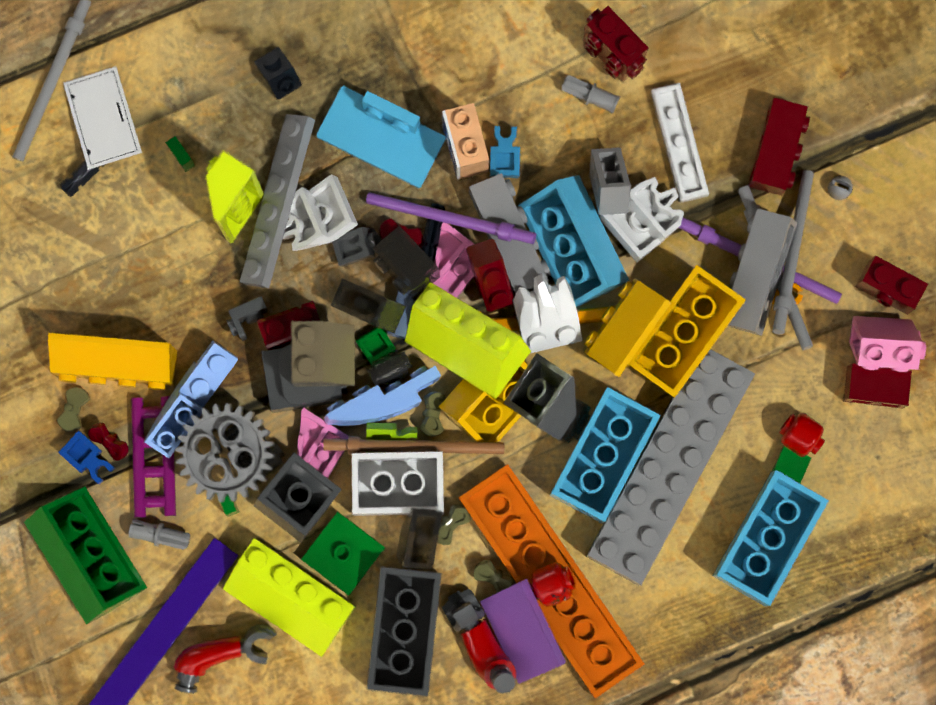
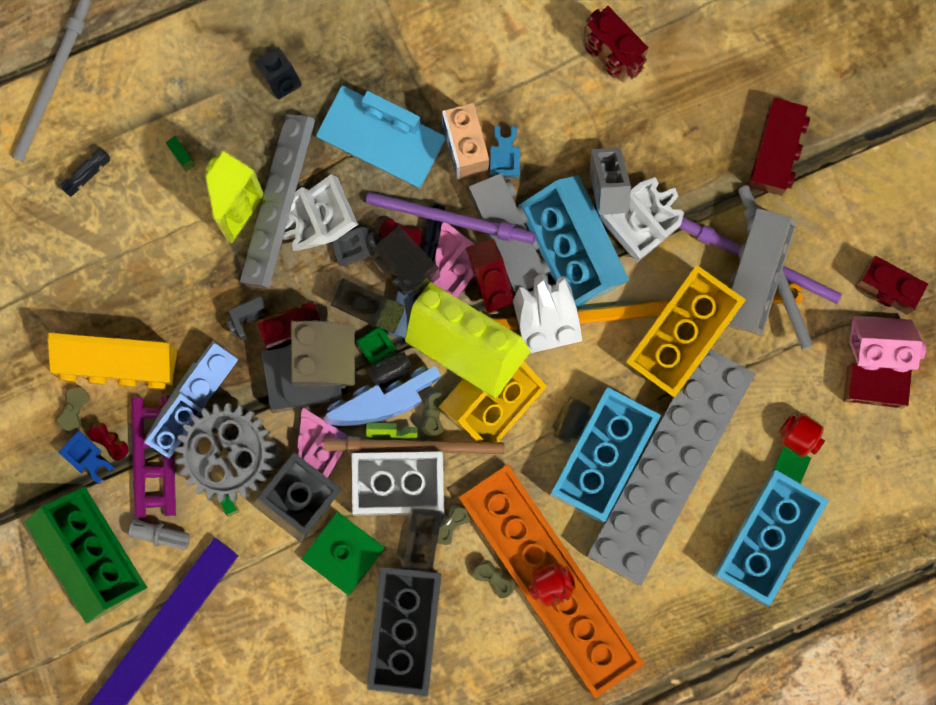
(102, 118): white sticker -> none
(201, 656): piece -> none
(288, 597): neon yellow slope -> none
(481, 646): piece -> none
(523, 631): medium lavender tile -> none
(545, 397): dark grey slope -> none
(590, 93): light grey axle -> none
(626, 326): yellow slope -> none
(679, 142): white tile -> none
(784, 302): light grey bar -> none
(837, 192): light grey hinge -> none

